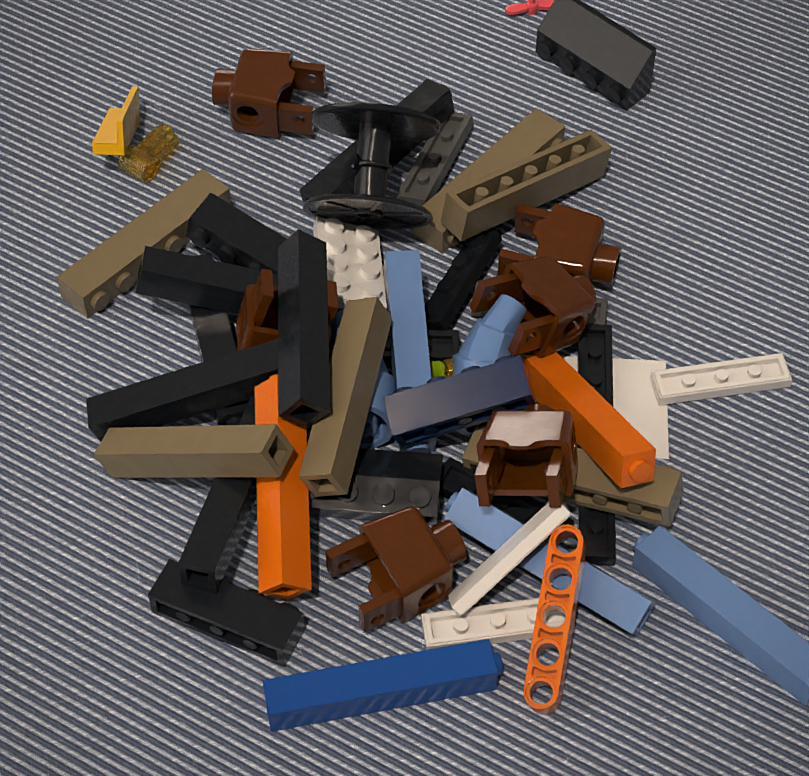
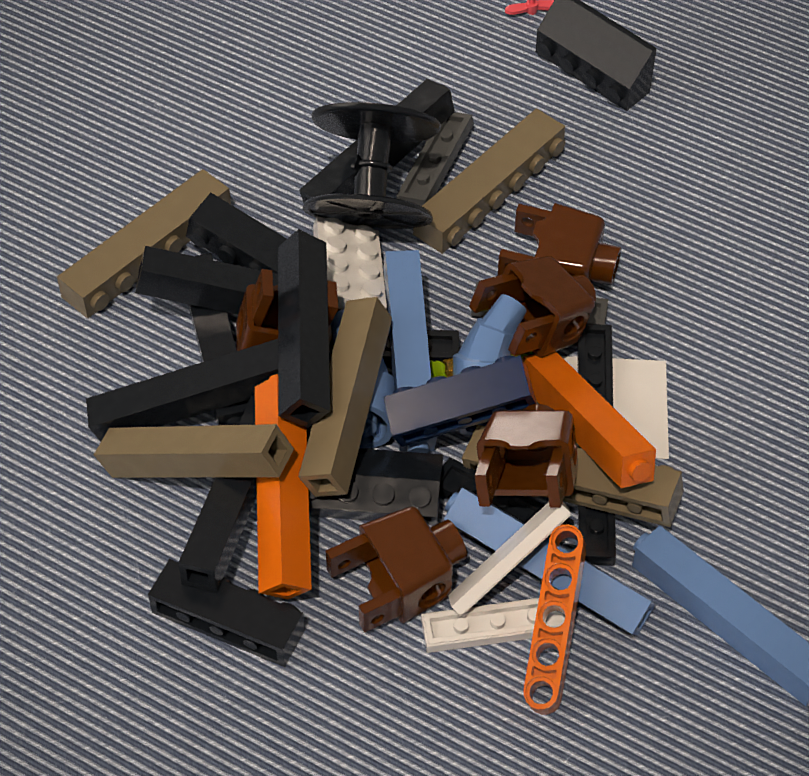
(118, 127): yellow panel -> none
(145, 158): clear yellow piece -> none
(262, 92): reddish brown piece -> none
(381, 684): blue brick -> none
(460, 279): black plate -> none
(526, 182): dark tan brick -> none
(720, 379): white tile -> none

